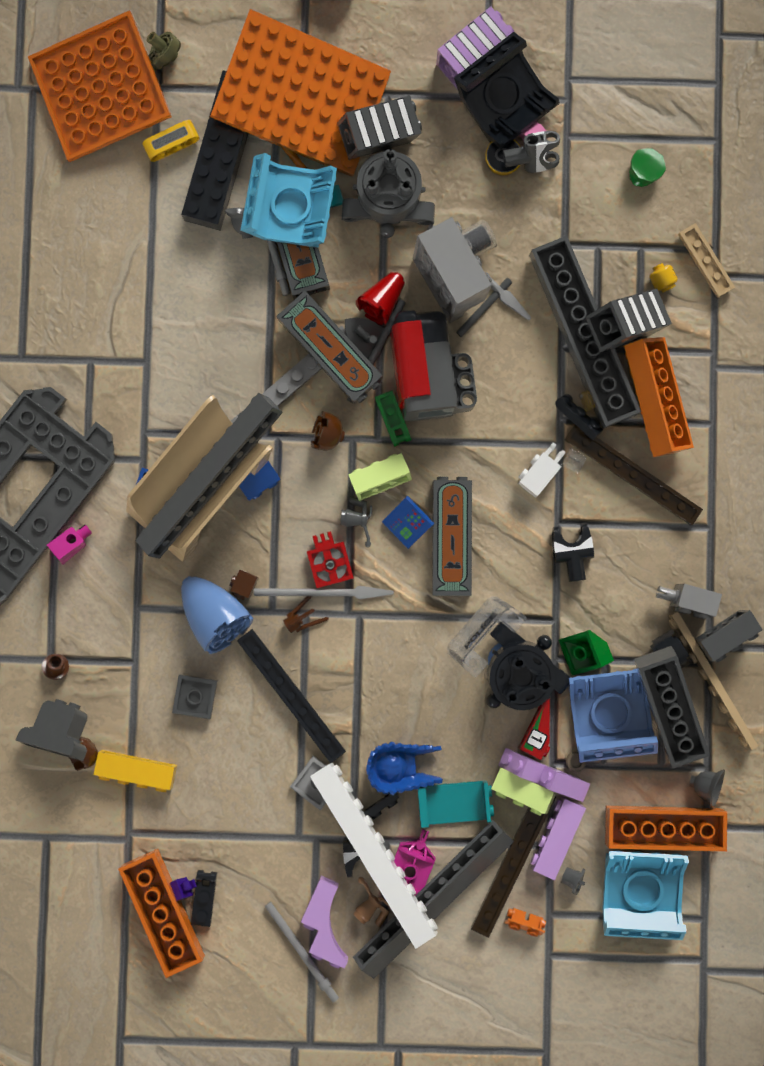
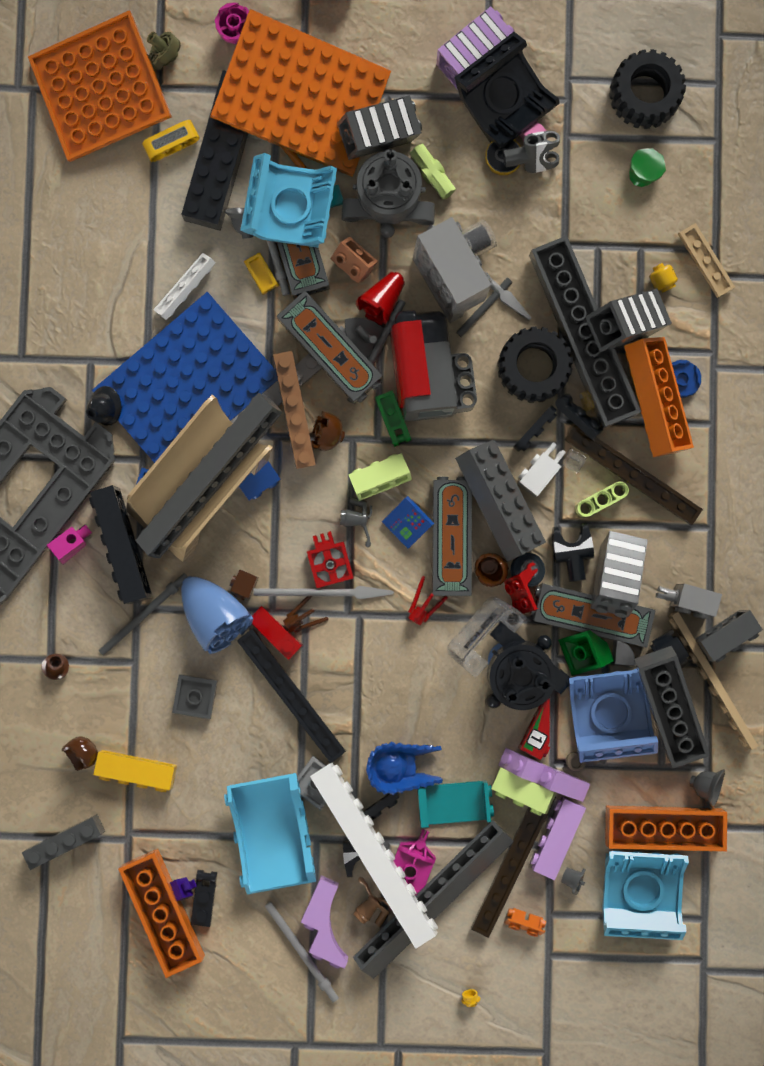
(57, 730): dark grey brick -> none
(63, 842): none -> dark grey brick
(104, 406): none -> black hat
(121, 545): none -> black brick
(172, 588): none -> dark grey bar
(181, 368): none -> blue plate
(184, 286): none -> white plate
(230, 21): none -> dark pink cylinder
(261, 273): none -> yellow tile
(271, 833): none -> medium azure panel
(276, 633): none -> red slope
(294, 409): none -> medium nougat brick
(353, 260): none -> nougat brick
(419, 614): none -> red plant
(432, 171): none -> yellowish green piece
(470, 998): none -> yellow plate
(491, 569): none -> reddish brown hair
(500, 500): none -> dark grey brick
(526, 572): none -> red plate
(546, 342): none -> black tyre
(548, 416): none -> black plate
(573, 612): none -> brick
(610, 497): none -> yellowish green beam
(619, 574): none -> brick
(622, 654): none -> flat silver brick
(654, 66): none -> black tyre
(687, 377): none -> blue tile

